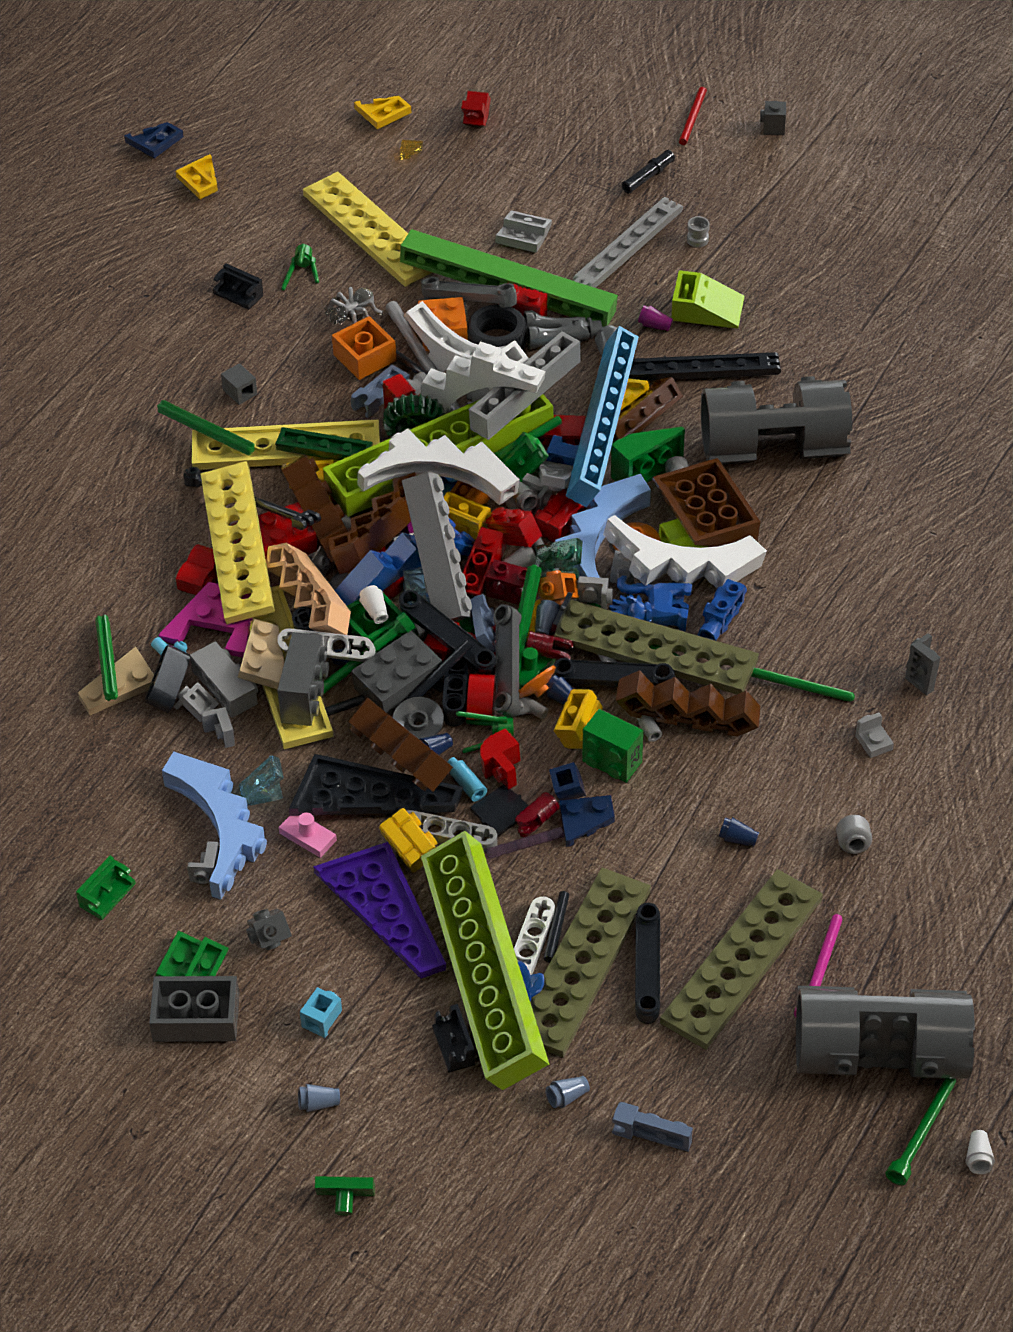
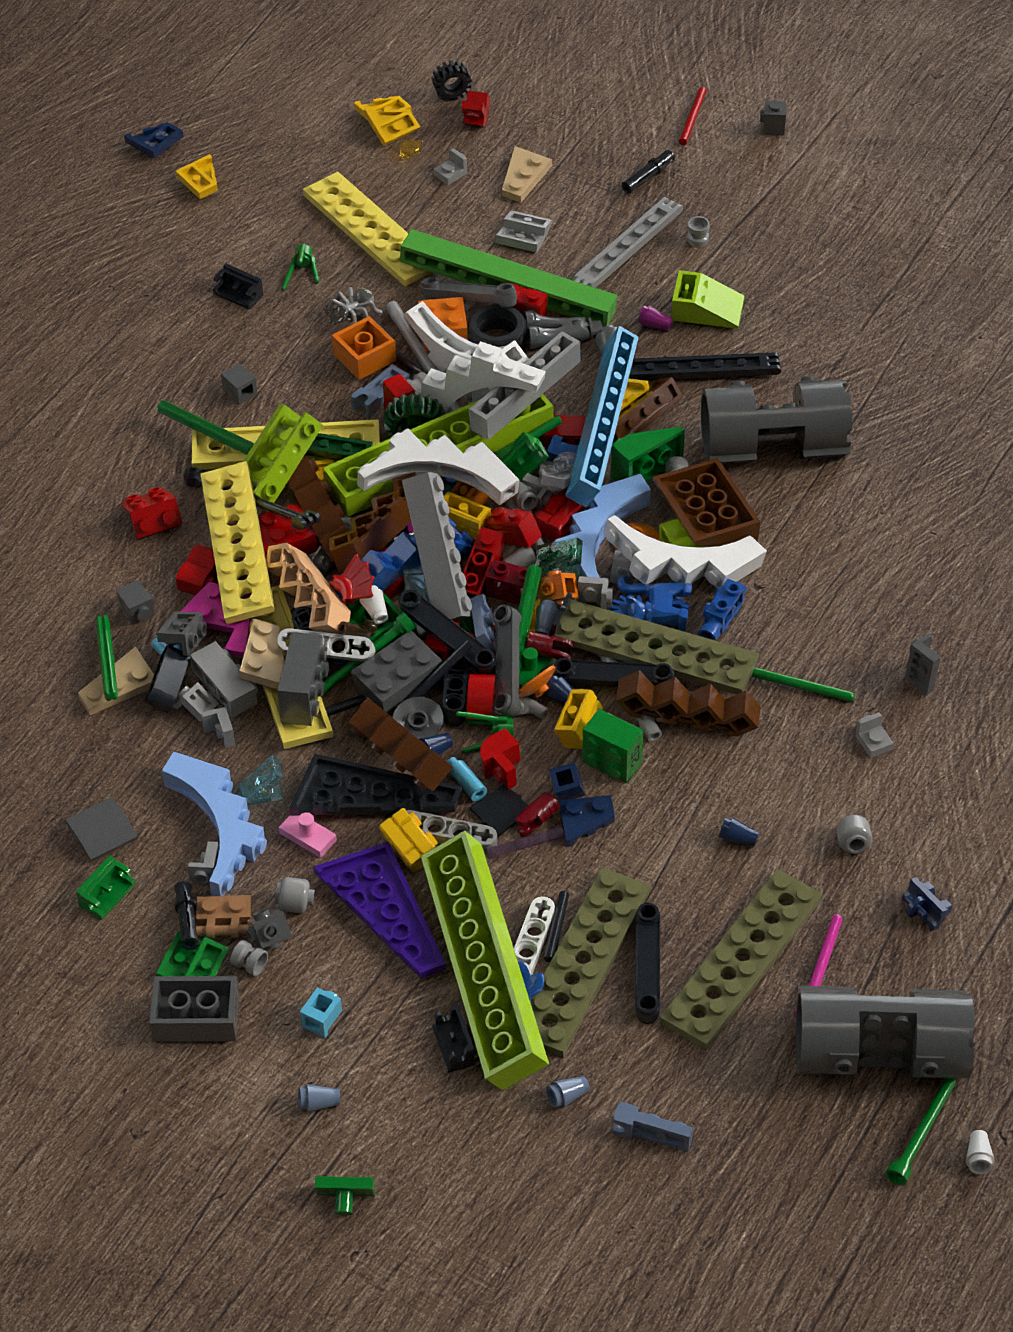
(101, 829): none -> dark grey slope
(135, 602): none -> dark grey brick
(152, 512): none -> red bracket
(183, 628): none -> dark grey bracket
(183, 900): none -> black pin
(223, 910): none -> medium nougat plate
(248, 957): none -> light grey wheel
(280, 450): none -> lime fence
(294, 895): none -> light grey head
(354, 582): none -> red arm
(367, 630): none -> dark brown arm
(391, 124): none -> yellow wing
(447, 72): none -> black tyre
(453, 168): none -> light grey bracket
(524, 173): none -> tan wing
(564, 461): none -> clear pin
(923, 903): none -> dark blue hips

